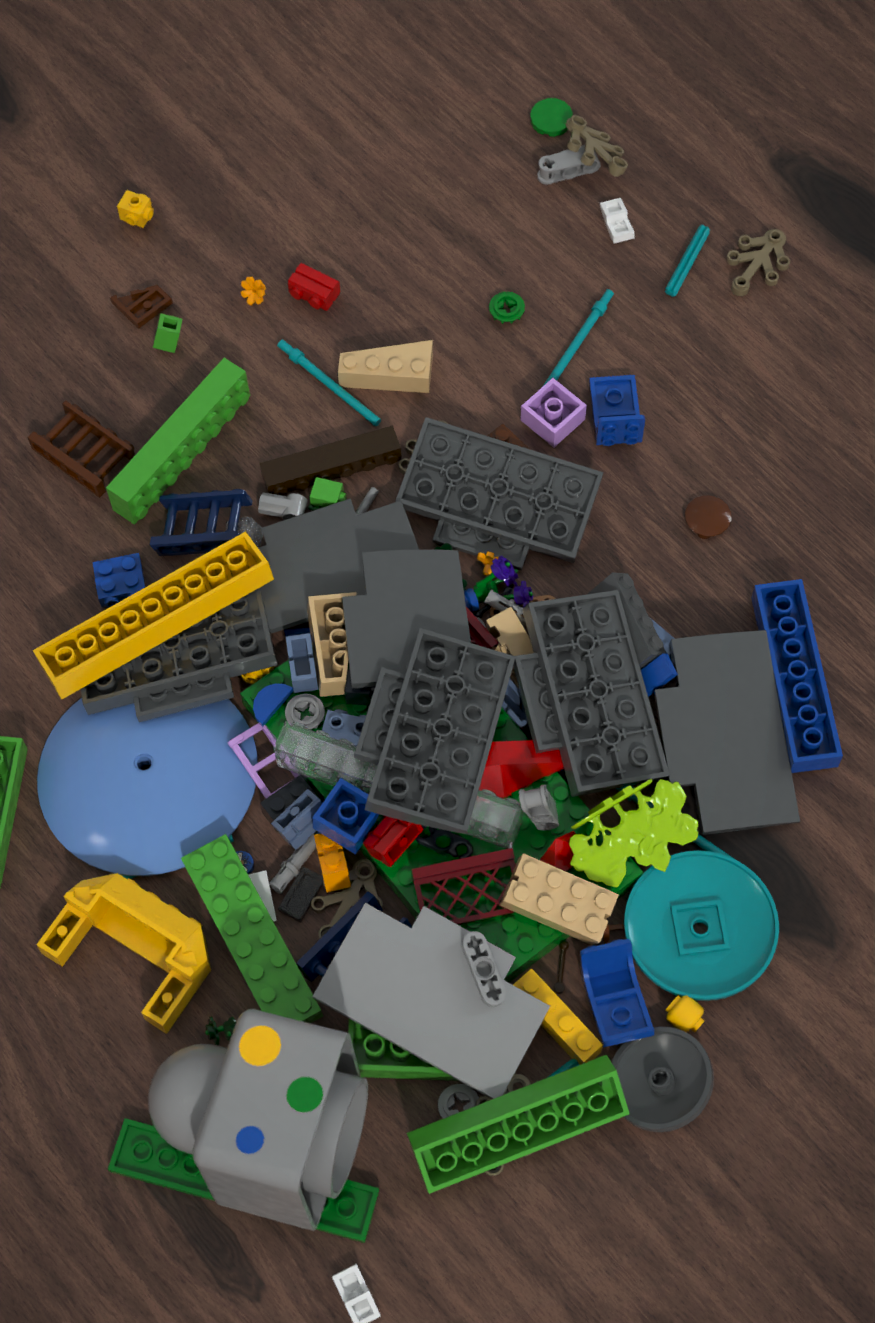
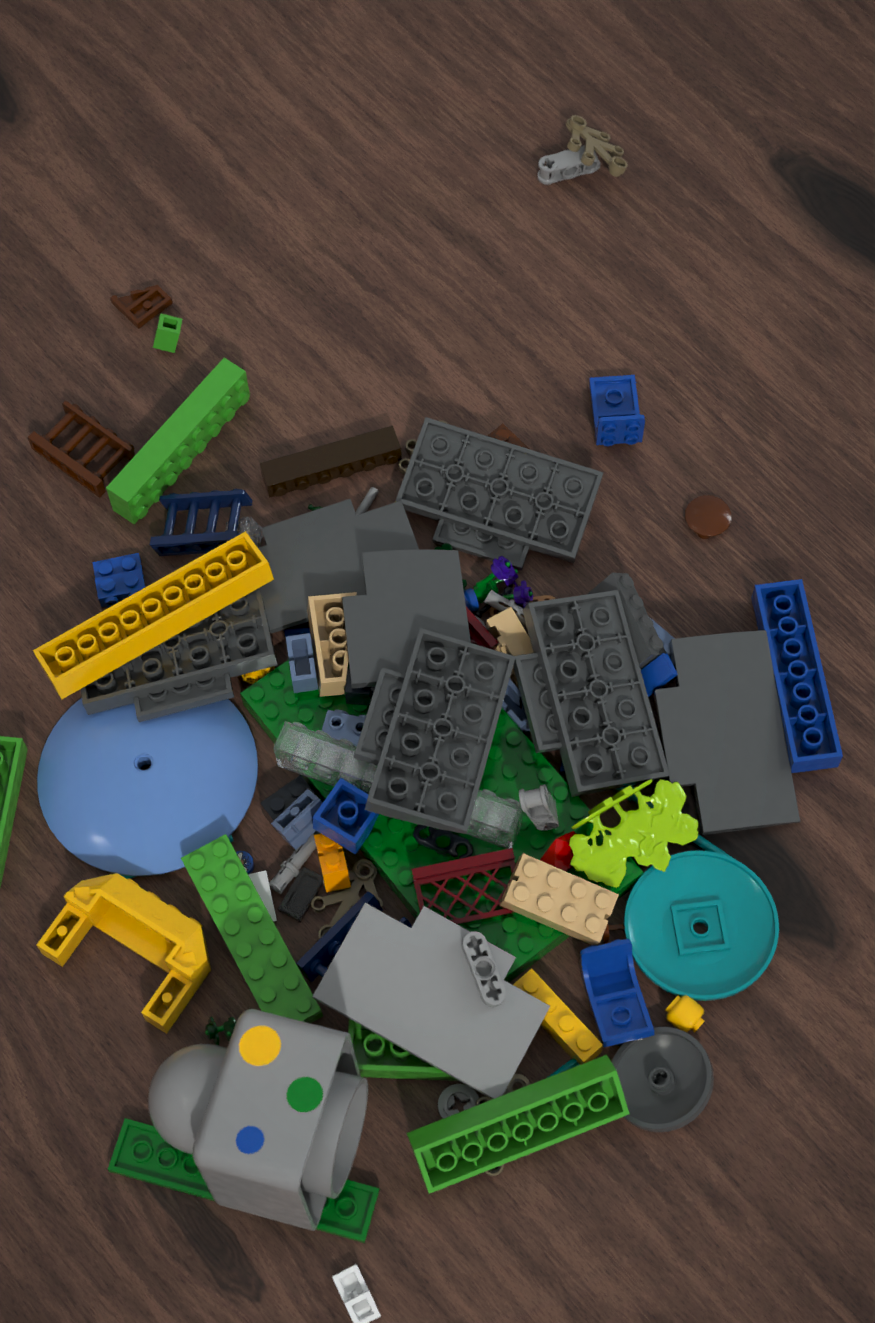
(135, 209): yellow brick -> none
(252, 770): lavender window -> none
(253, 290): light orange plant -> none
(269, 701): blue tile -> none
(282, 506): light grey piece -> none
(297, 357): teal bar -> none
(301, 703): light grey gear -> none
(313, 287): red brick -> none
(326, 492): bright green brick -> none
(388, 368): tan wedge -> none
(391, 839): red brick -> none
(487, 560): light orange plant -> none
(513, 302): green gear -> none
(516, 766): red wedge -> none
(550, 116): green tile -> none
(553, 412): lavender brick -> none
(559, 986): dark brown hinge -> none
(597, 311): teal bar -> none
(616, 220): white slope -> none
(687, 260): teal axle -> none
(759, 258): dark tan plant -> none

